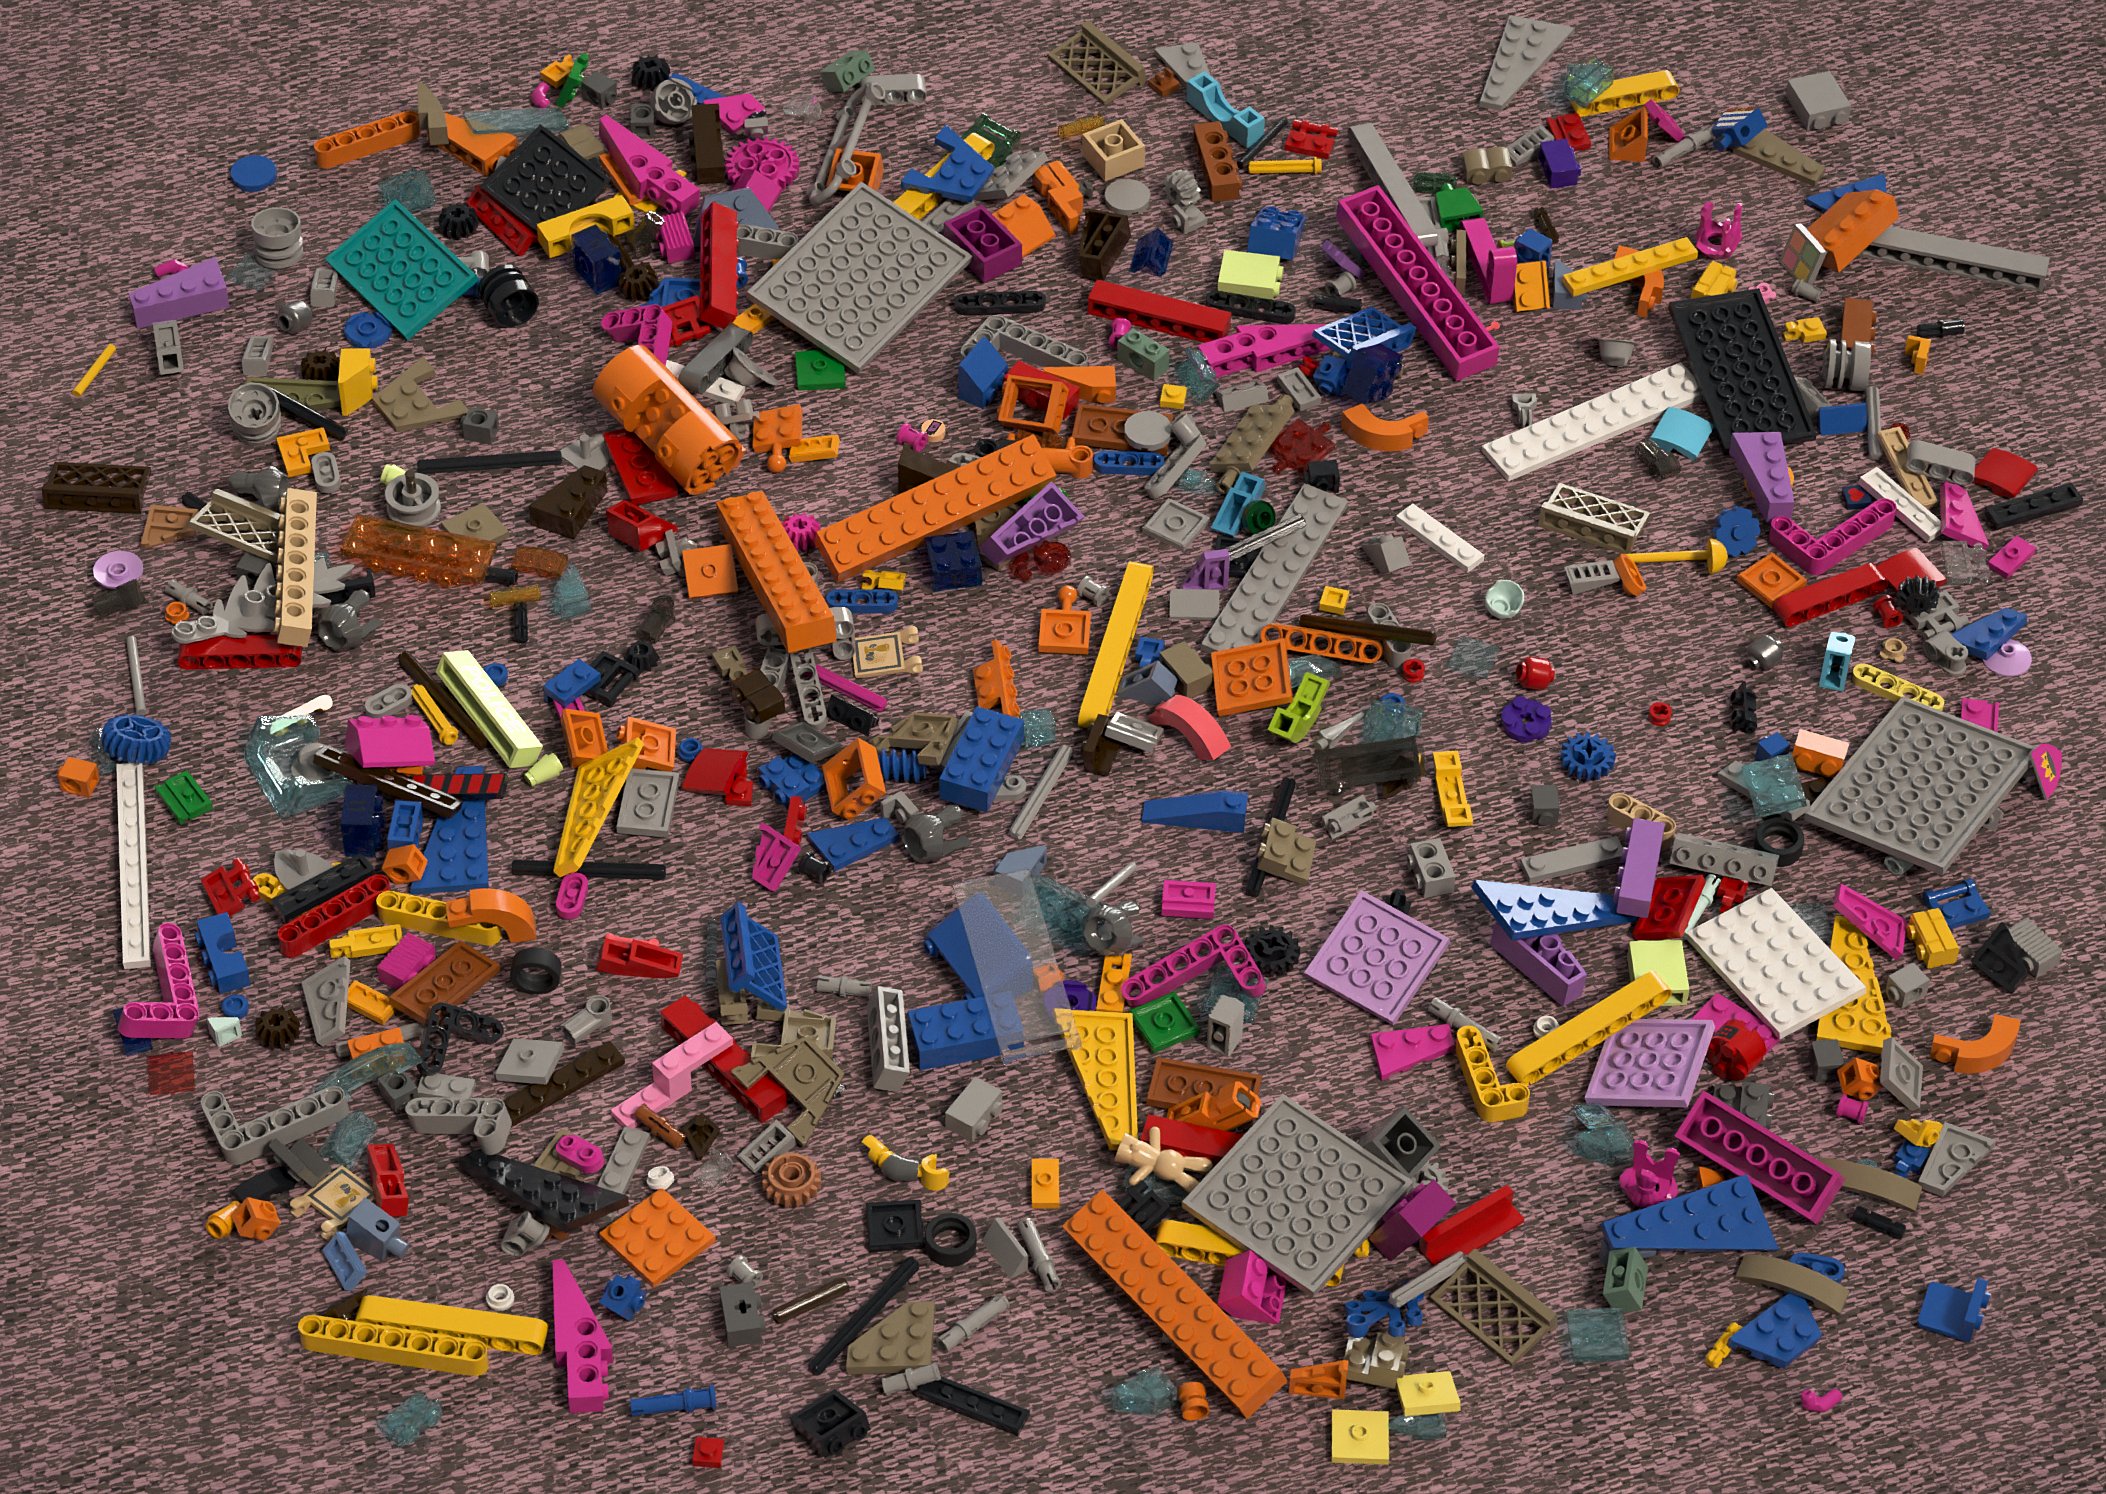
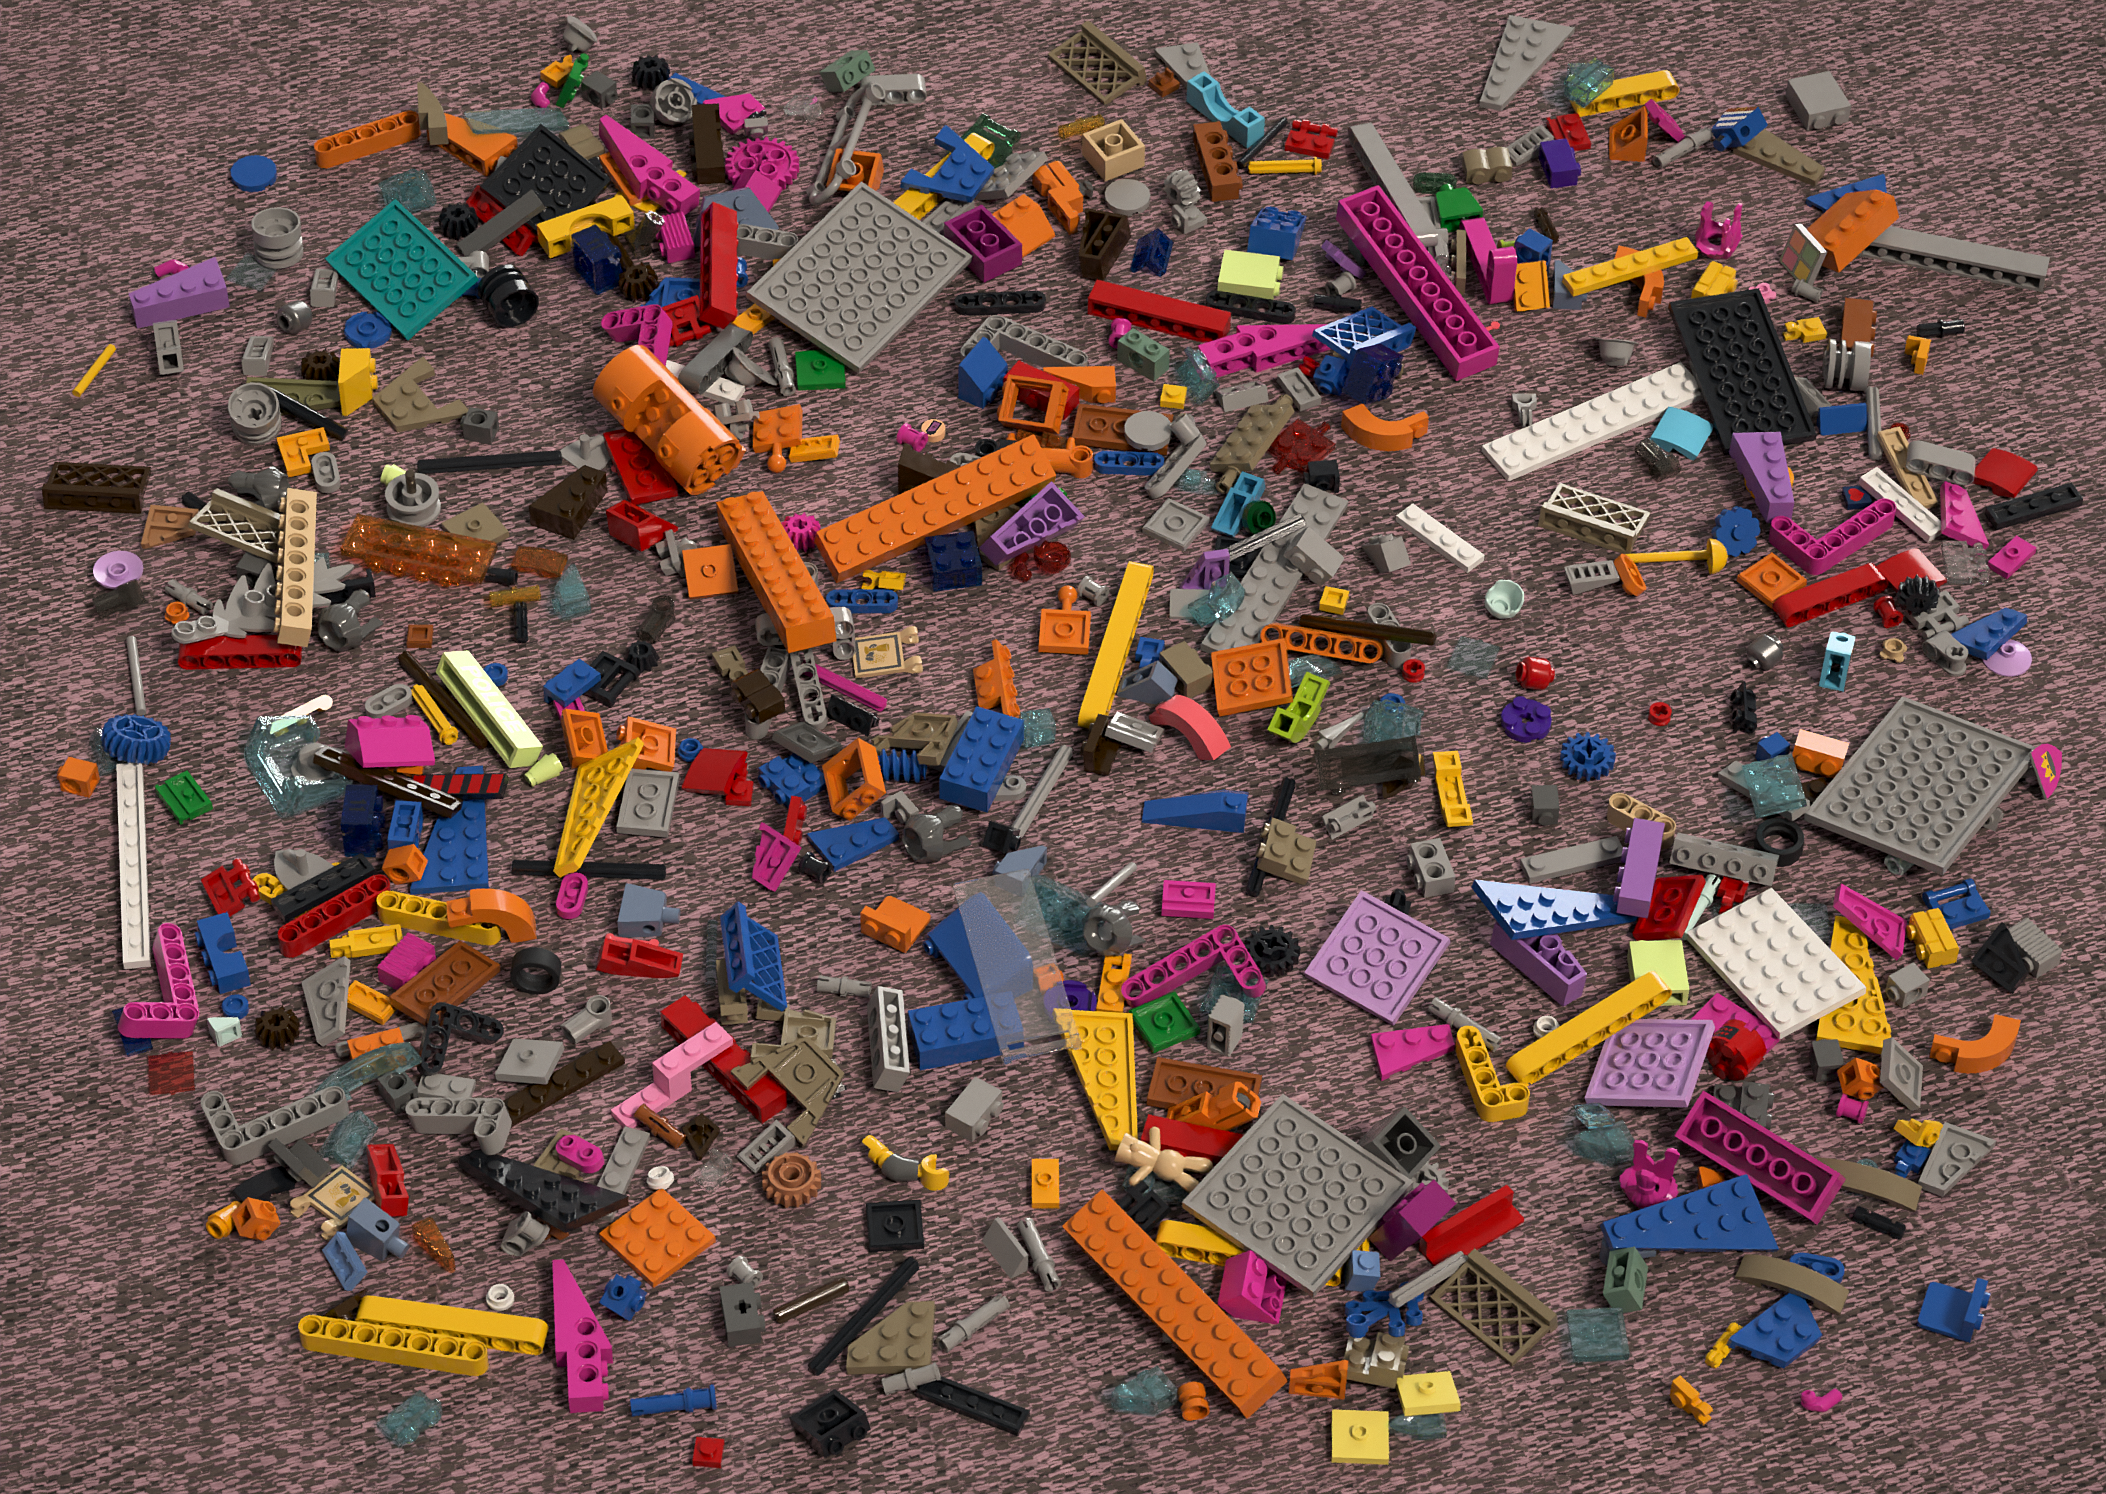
(420, 636): none -> dark orange tile
(431, 1240): none -> clear orange slope
(502, 224): none -> dark grey tile
(578, 35): none -> light grey piece
(644, 912): none -> sand blue torso
(783, 373): none -> light grey pin
(894, 923): none -> orange bracket
(954, 1256): black tyre -> none
(1002, 837): none -> black bracket
(1221, 602): none -> clear light blue brick
(1313, 556): none -> light grey brick
(1362, 1271): none -> medium blue brick
(1686, 1397): none -> light orange plate
(1899, 686): light yellow beam -> none
(1980, 713): dark pink plate -> none

